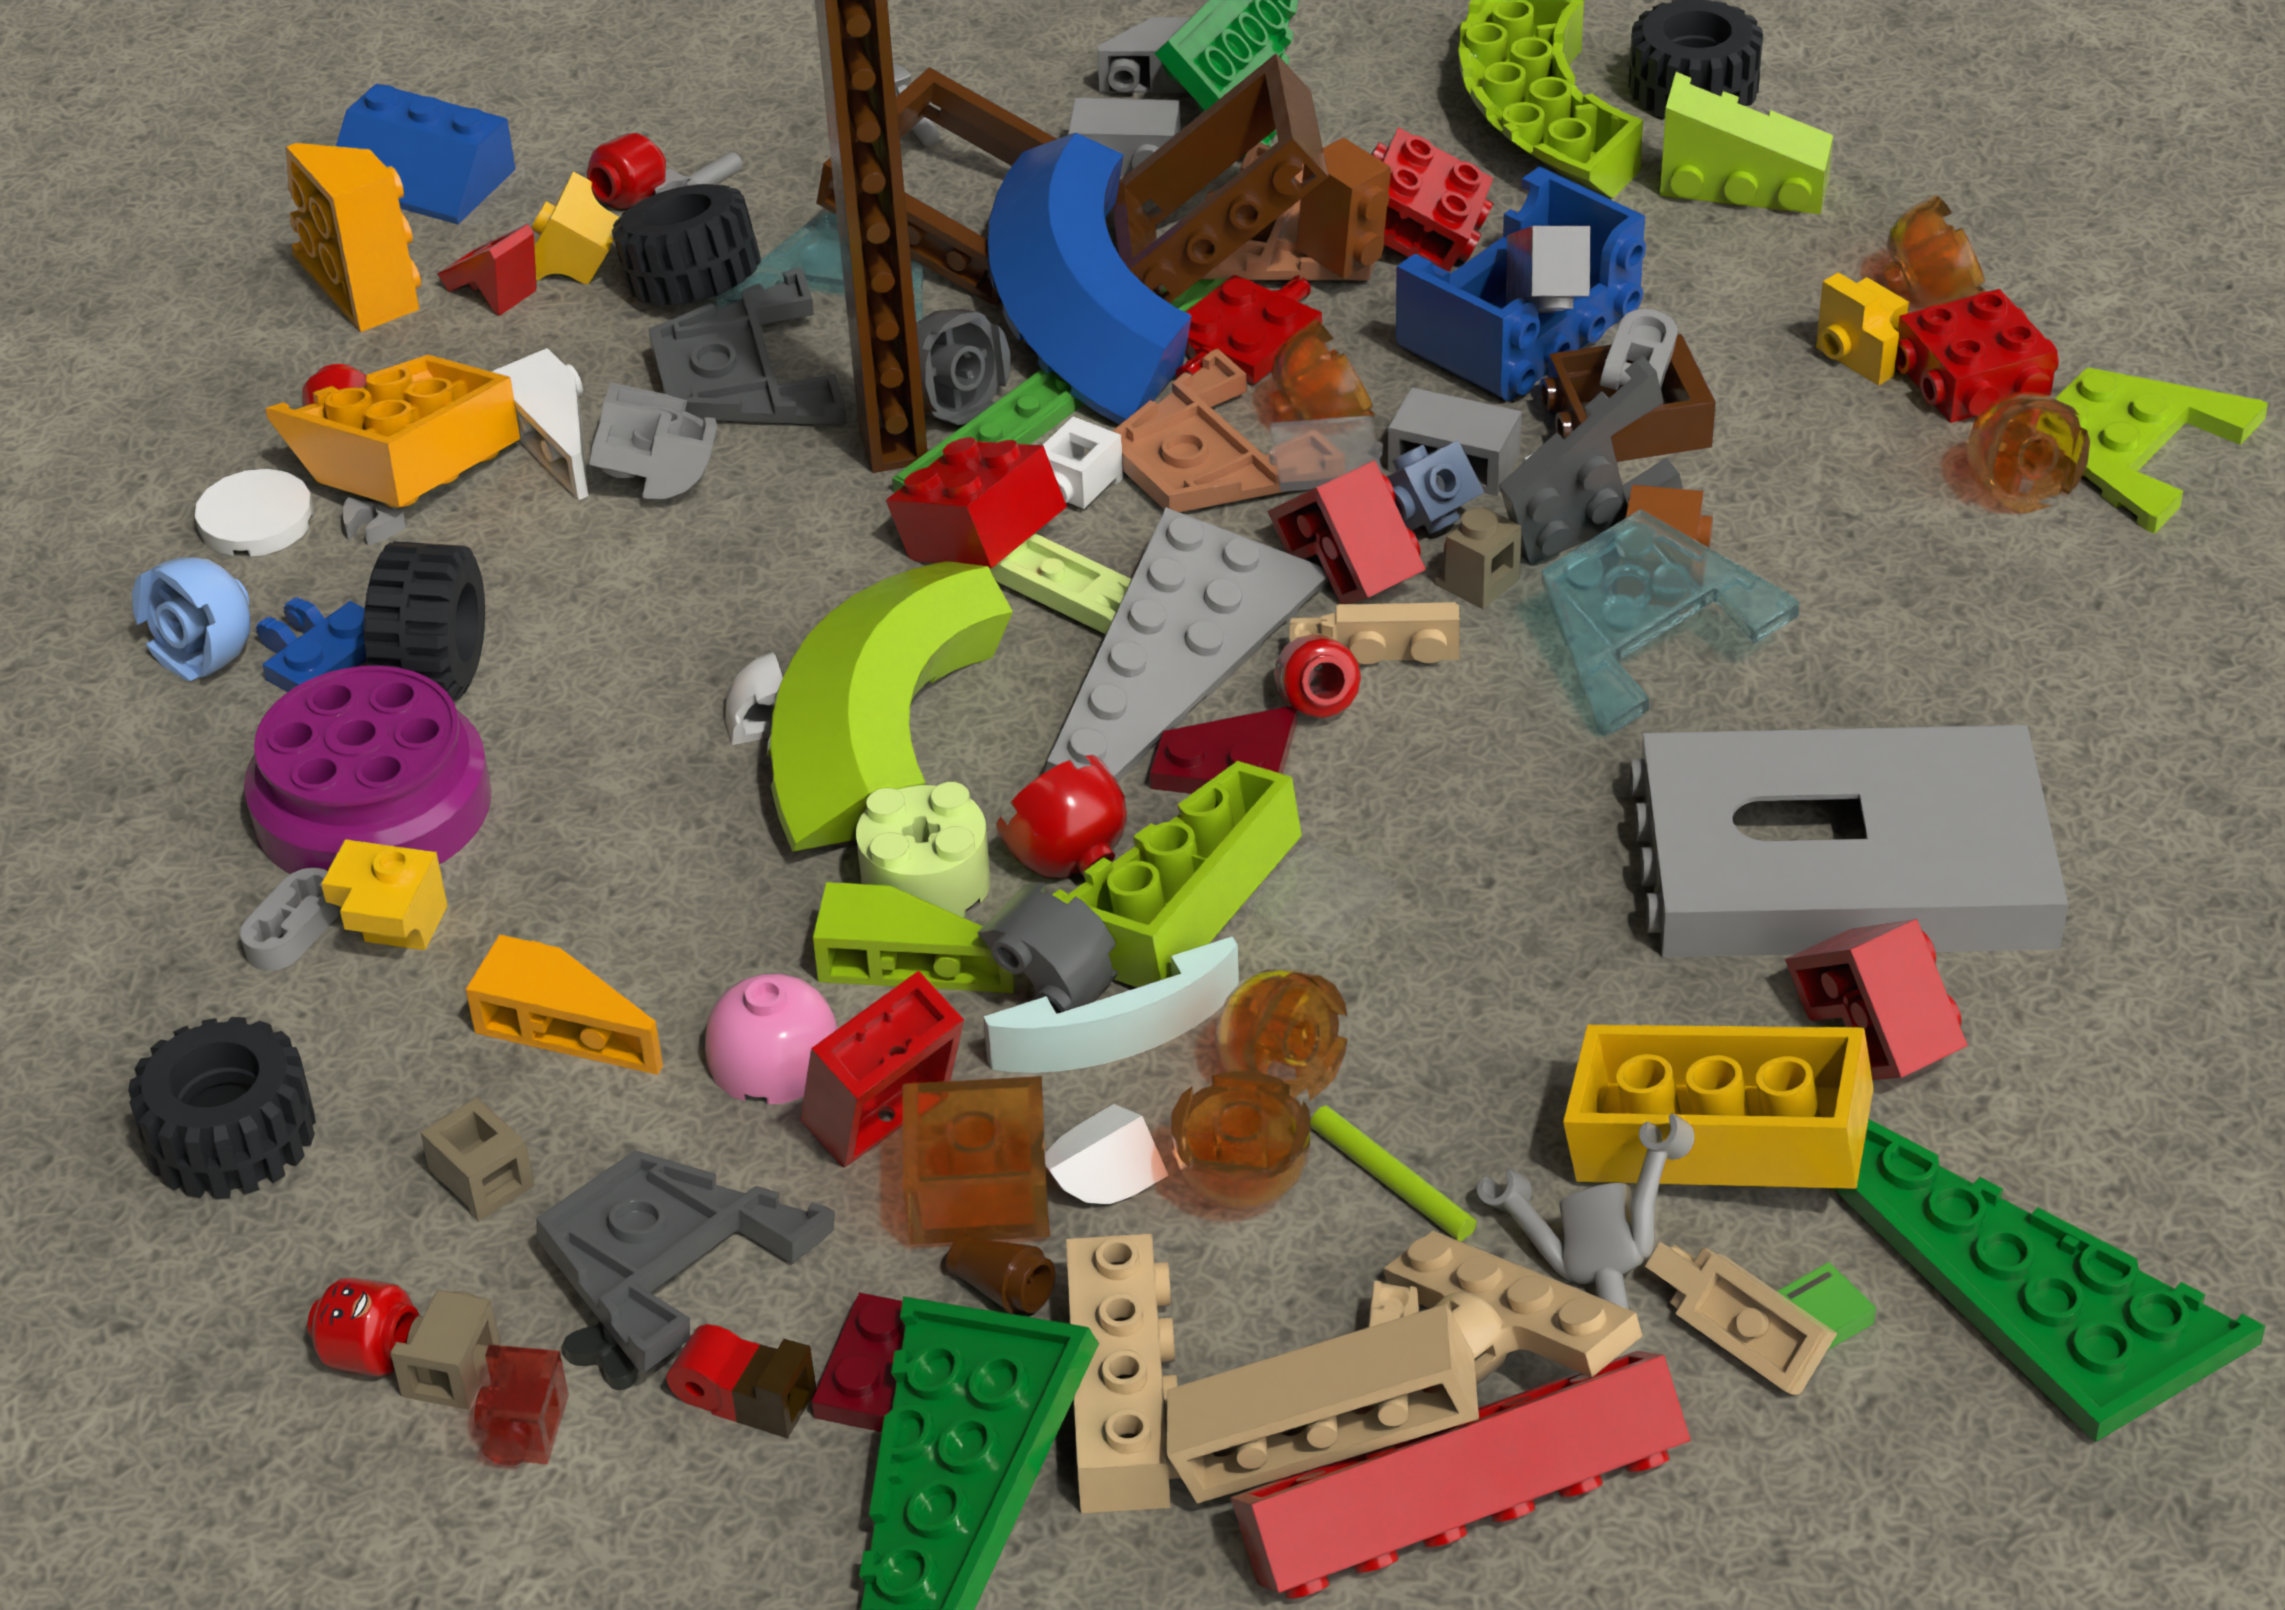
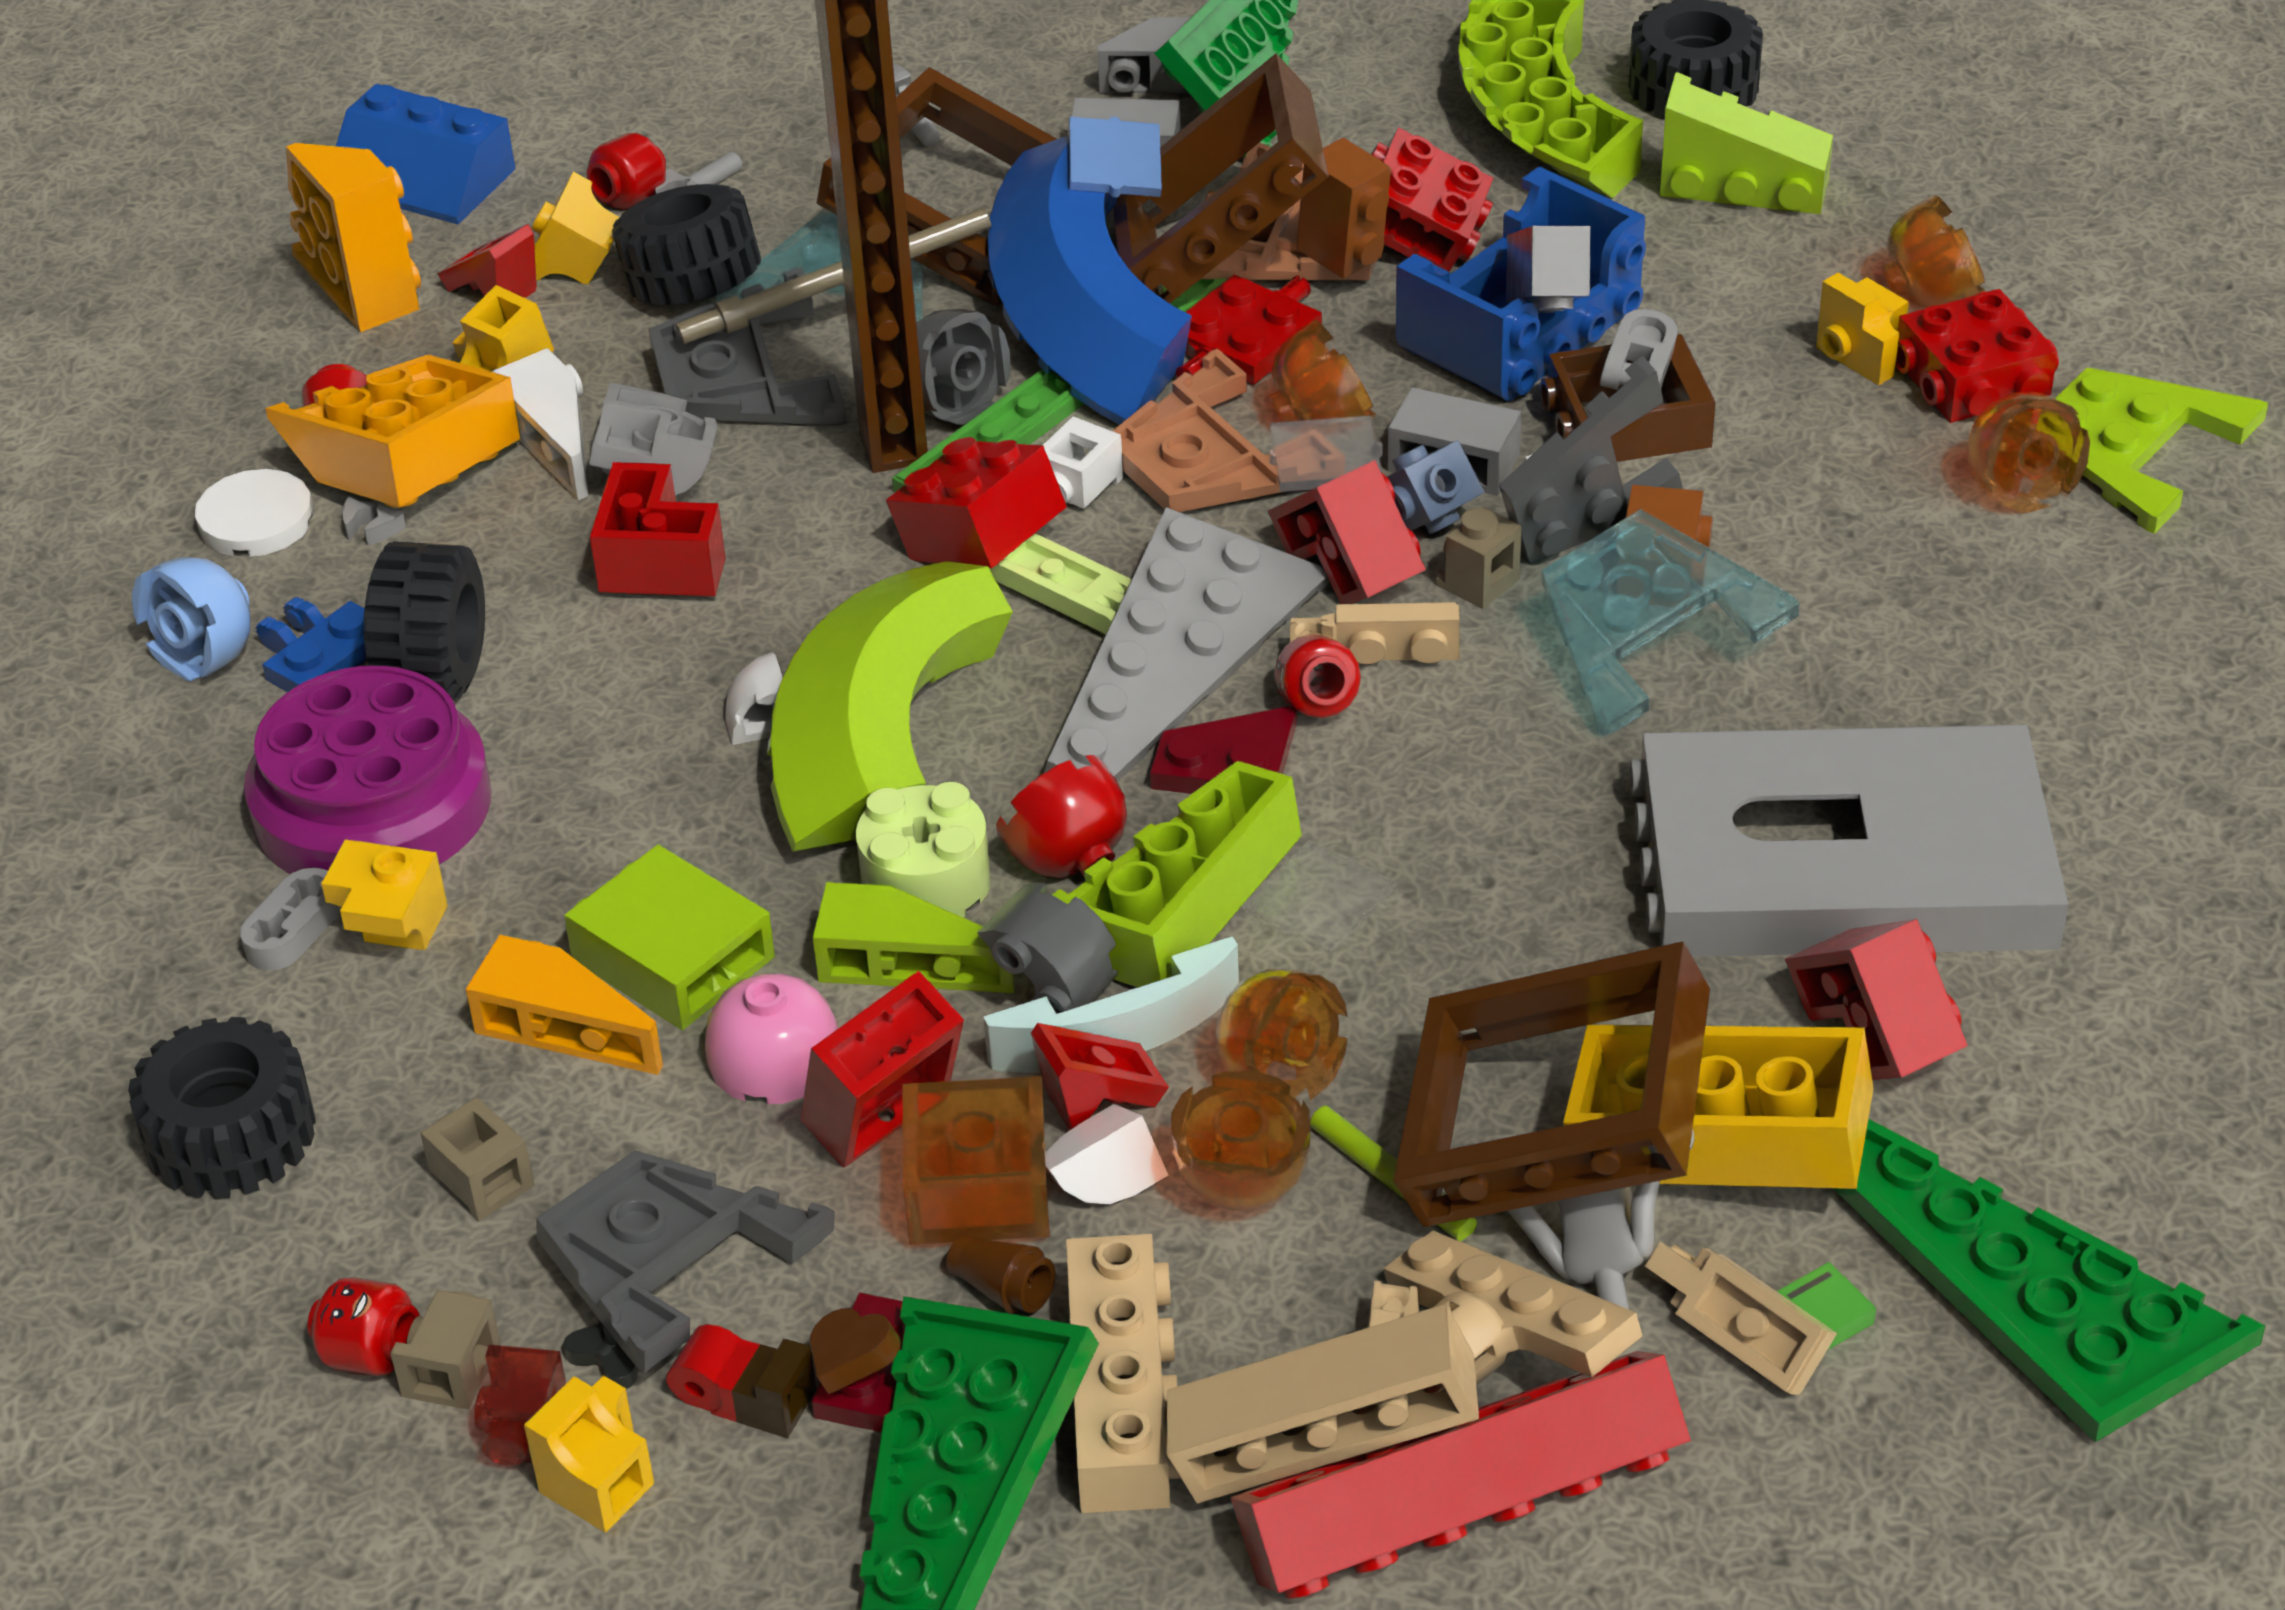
(501, 331): none -> yellow brick
(589, 1452): none -> yellow brick
(651, 541): none -> red brick
(669, 936): none -> lime brick
(733, 313): none -> dark tan bar
(851, 1347): none -> reddish brown tile
(1089, 1067): none -> red slope
(1114, 156): none -> medium blue piece
(1567, 1158): none -> reddish brown window

